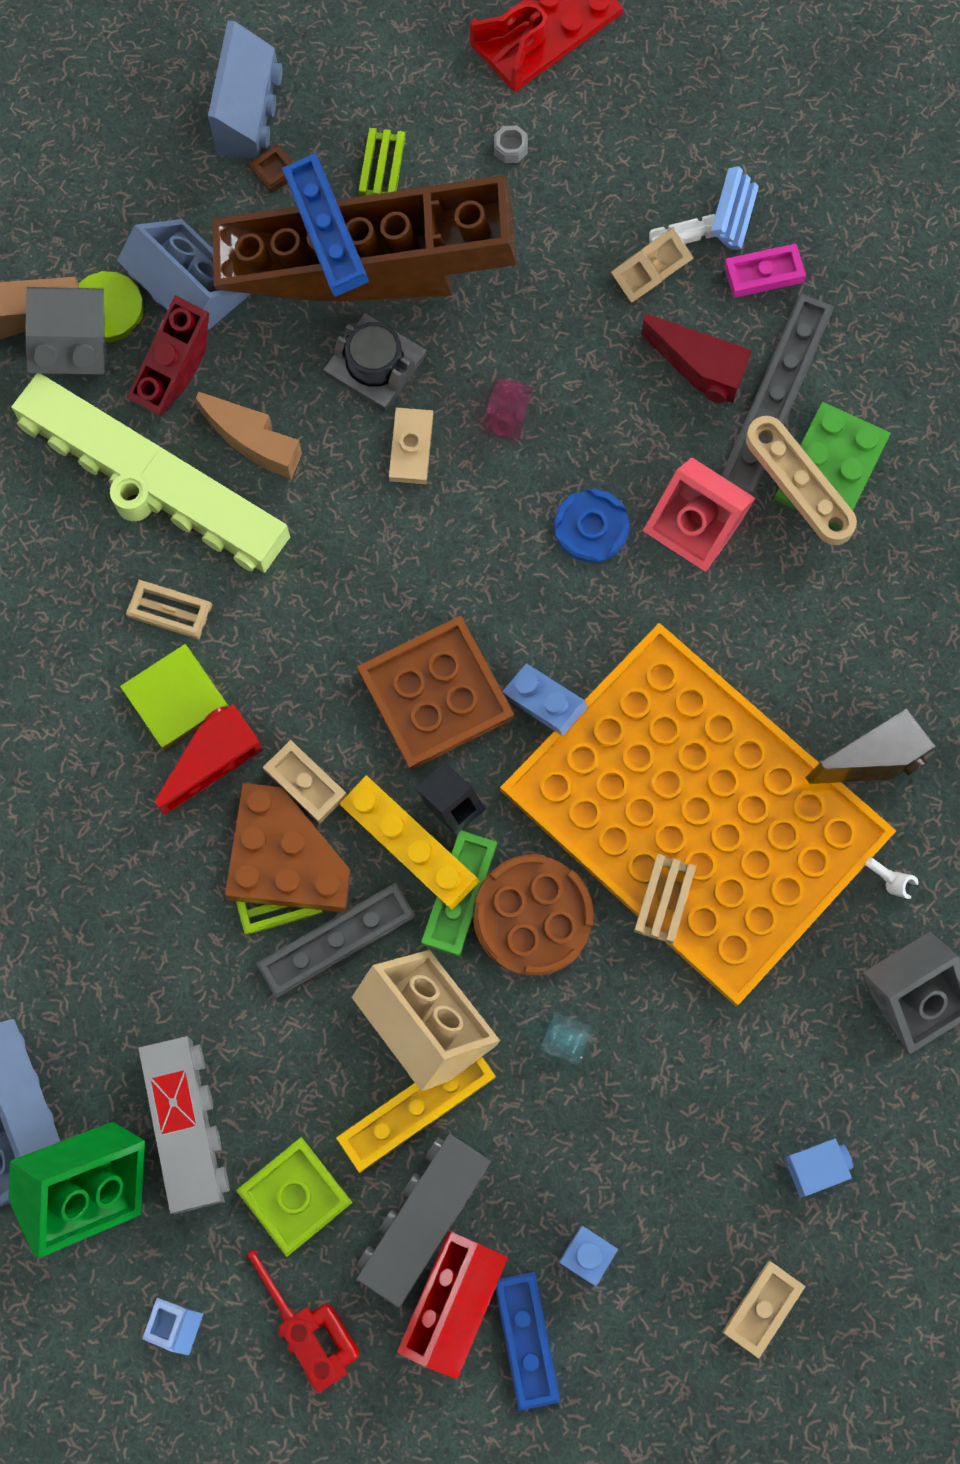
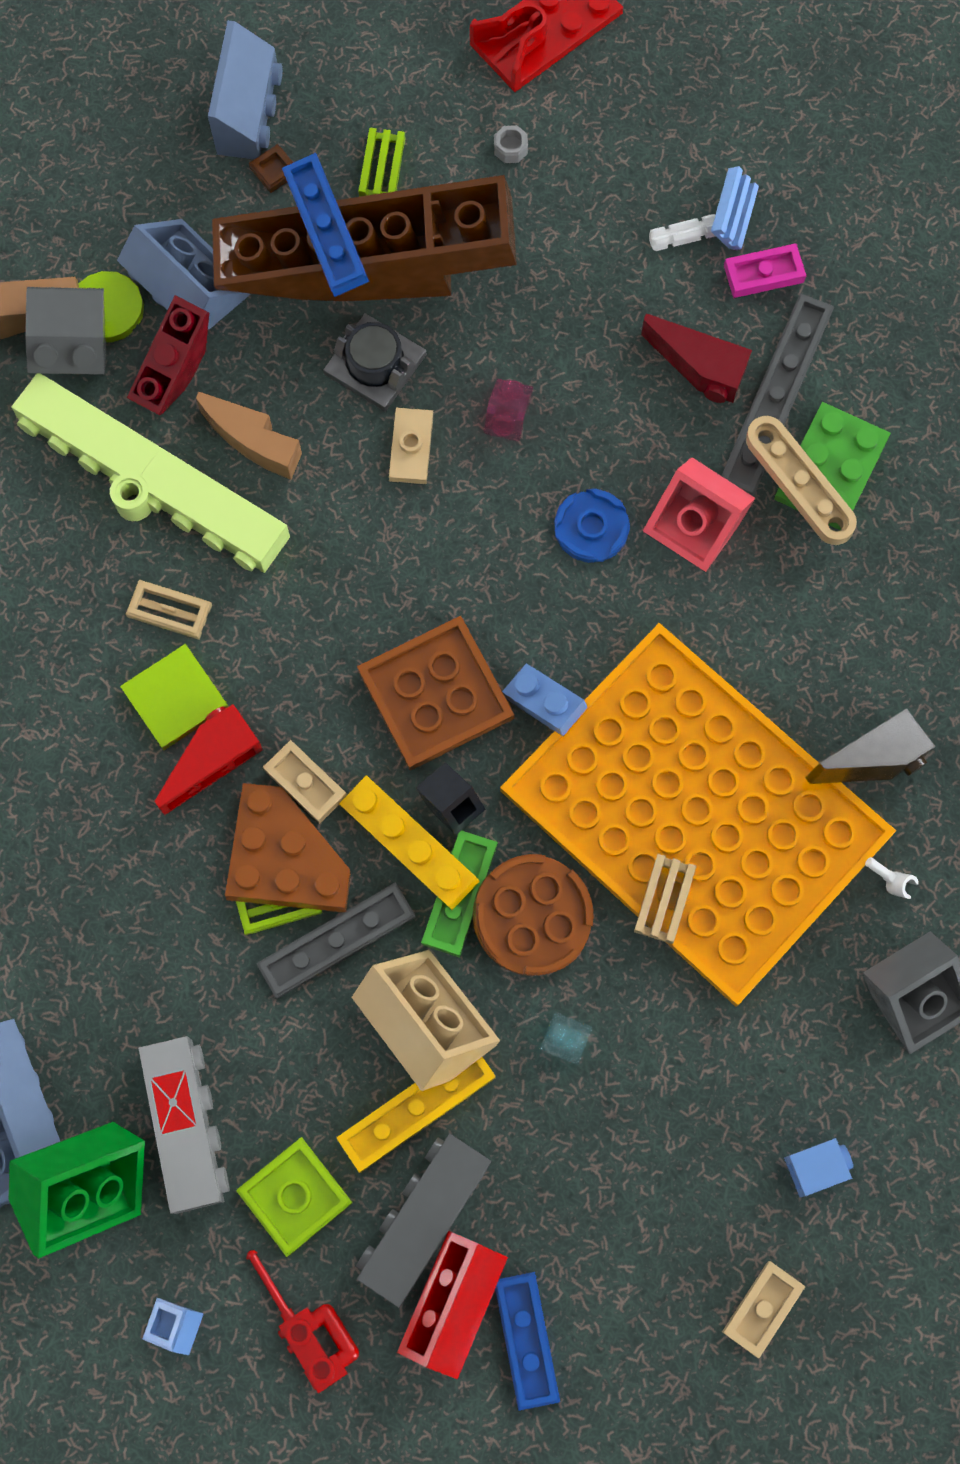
(588, 1255): medium blue brick -> none
(652, 264): tan slope -> none

